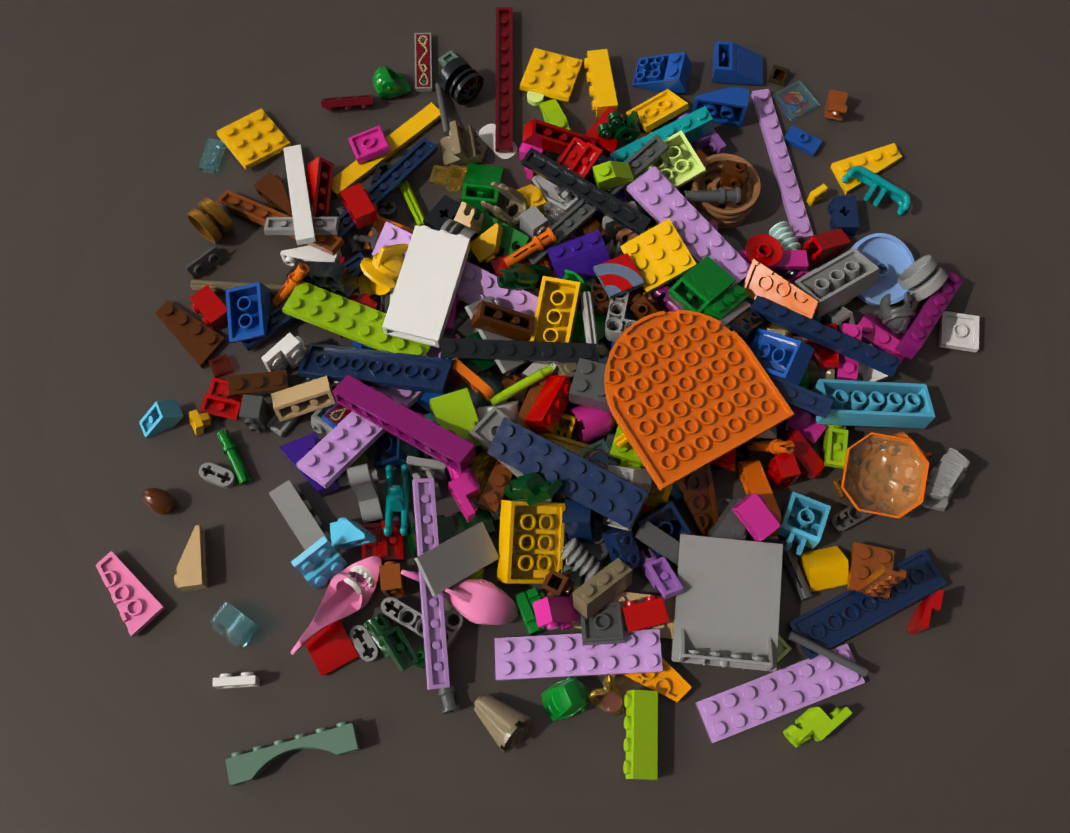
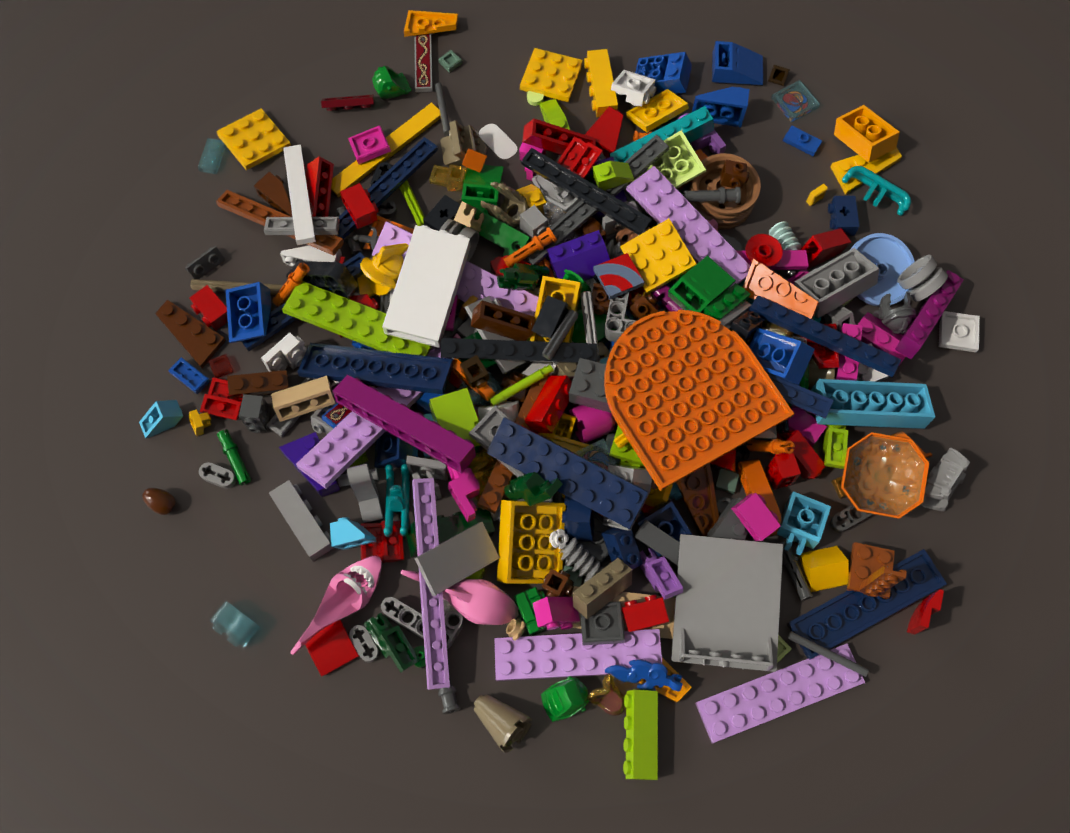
(131, 597): bright pink wing -> none
(189, 375): none -> blue plate
(192, 565): tan slope -> none
(210, 220): pearl gold wheel -> none
(227, 680): white plate -> none
(248, 766): sand green arch -> none
(319, 563): medium azure plate -> none
(391, 580): dark orange brick -> none
(429, 22): none -> light orange wing
(460, 81): black wheel -> none
(463, 313): none -> pearl gold tile
(474, 160): none -> orange slope
(475, 366): none -> dark brown brick
(487, 244): yellow slope -> none
(504, 79): dark red plate -> none
(515, 628): none -> tan plate
(550, 317): none -> black hinge
(553, 538): none -> white plate
(560, 334): none -> dark grey axle
(618, 127): dark green piece -> none
(635, 86): none -> white plate
(654, 674): none -> blue piece
(727, 481): none -> sand green tile
(782, 165): lavender plate -> none
(816, 724): lime plate -> none
(835, 105): dark orange brick -> none
(866, 133): none -> light orange brick

